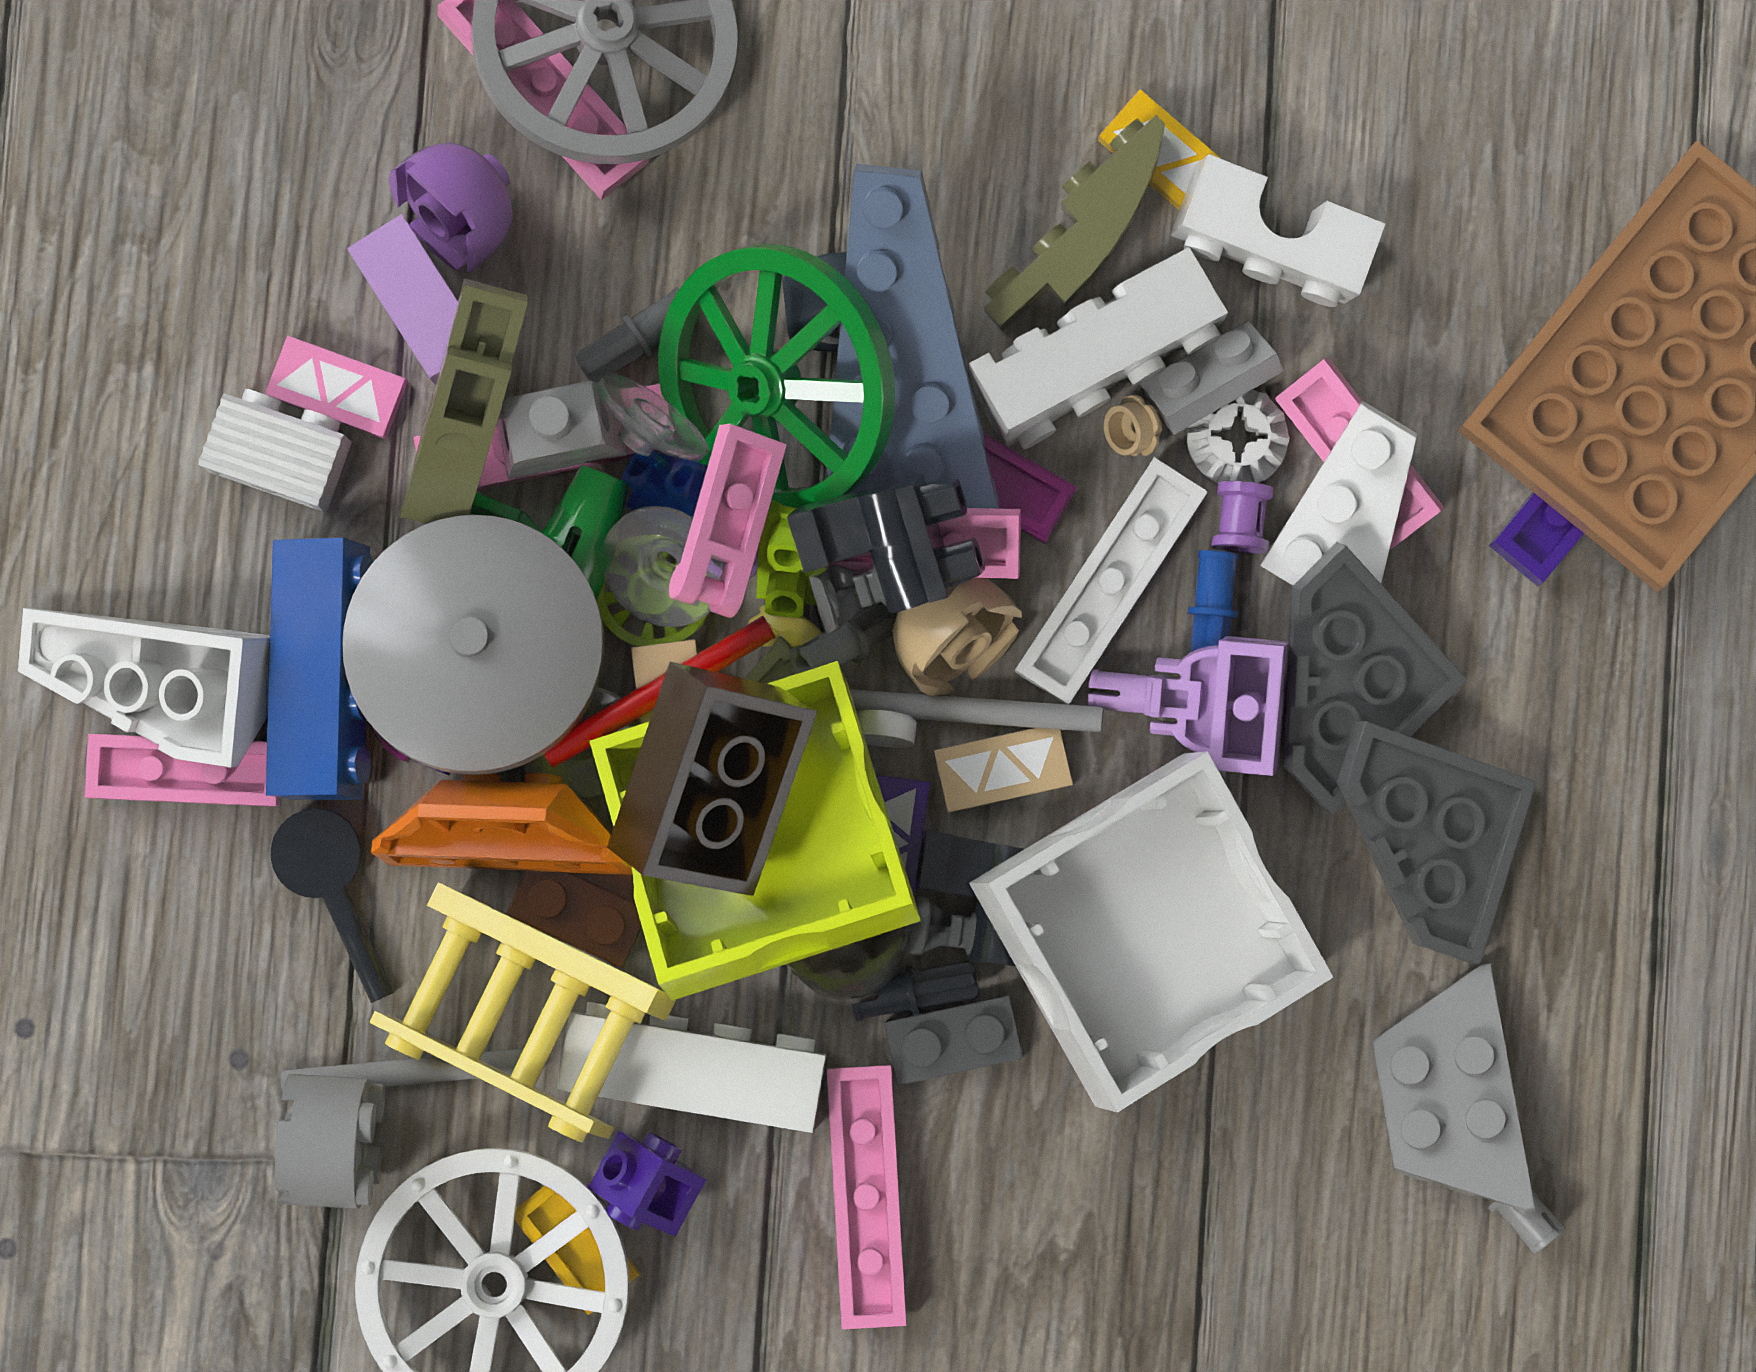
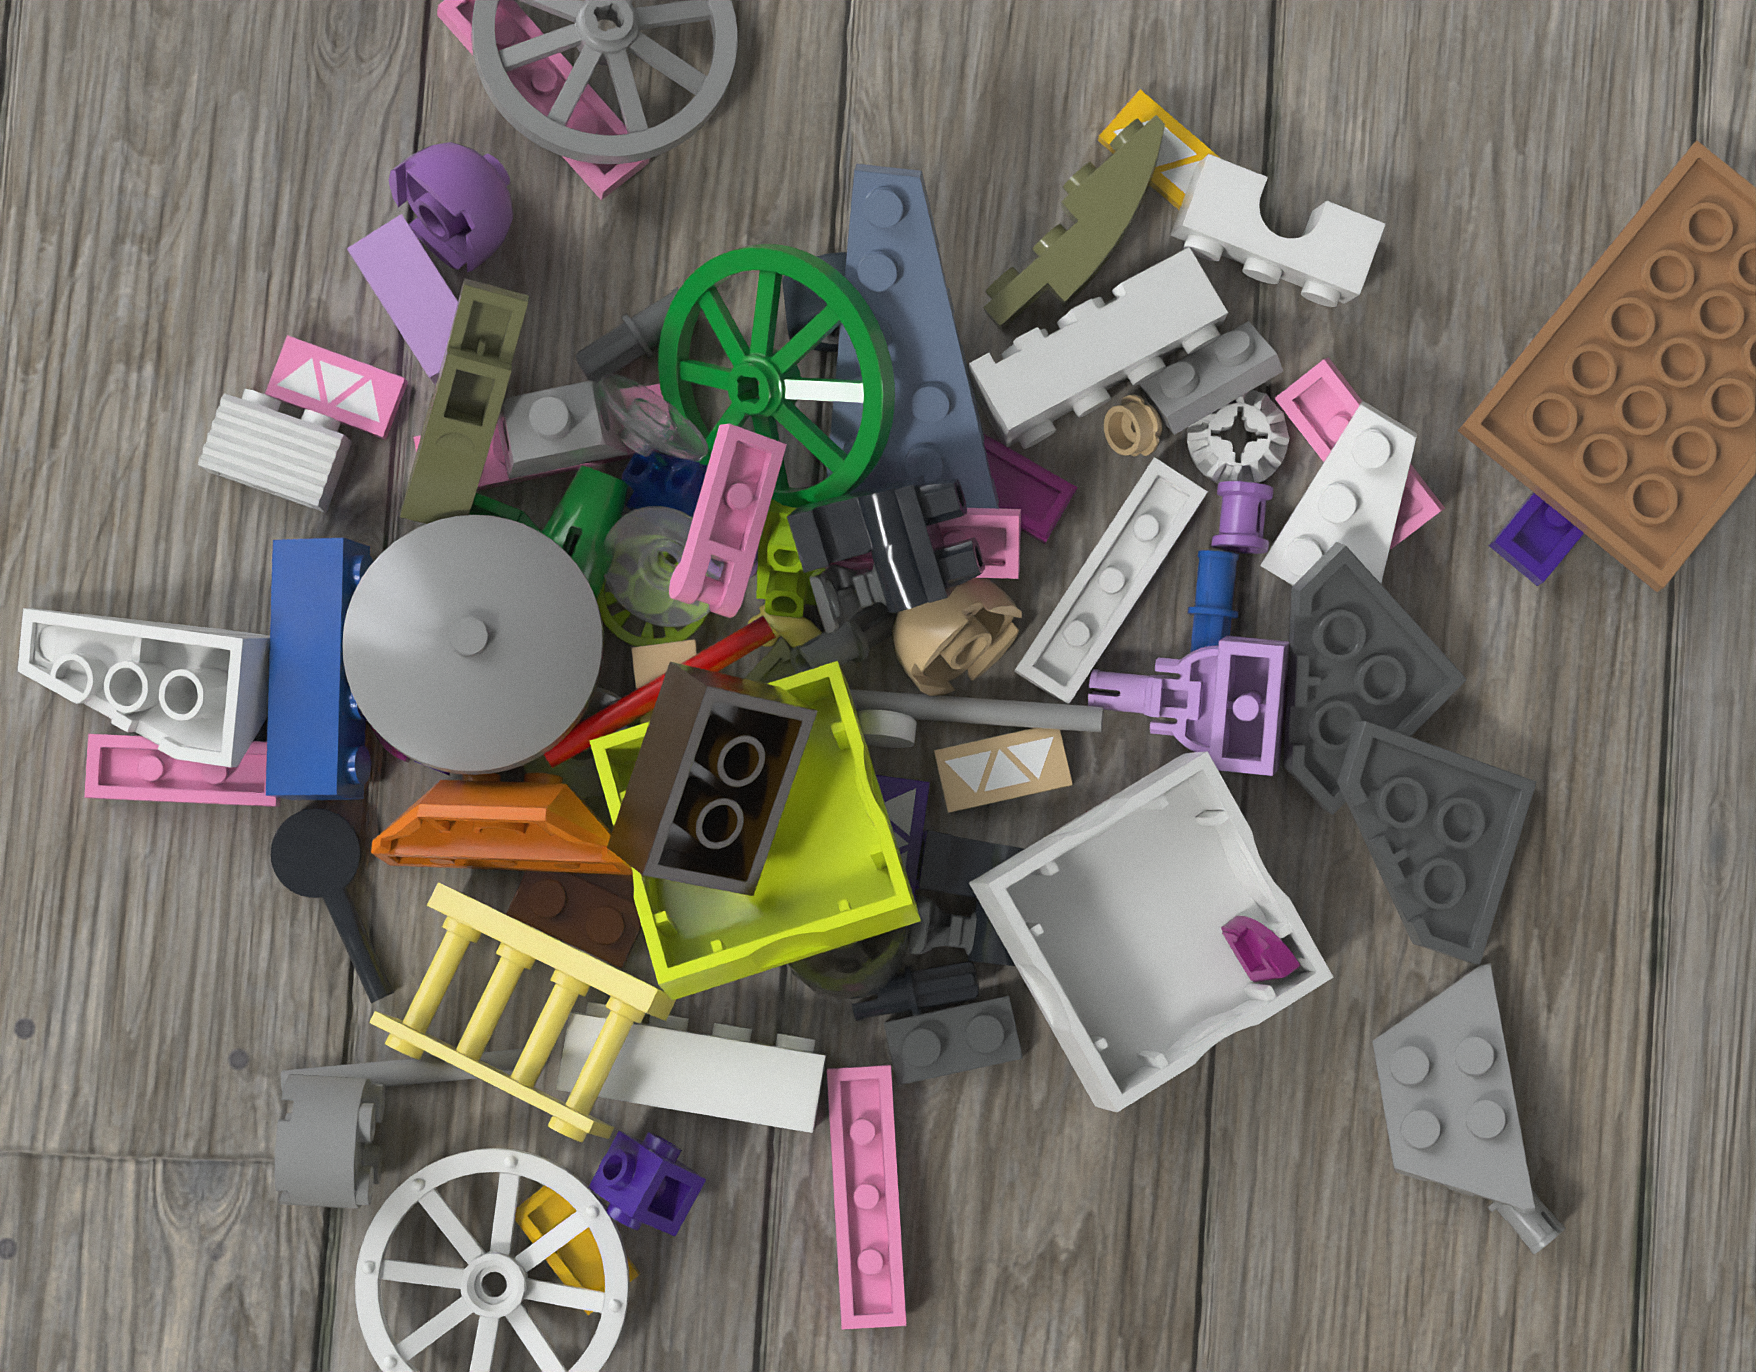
(1258, 949): none -> magenta tile

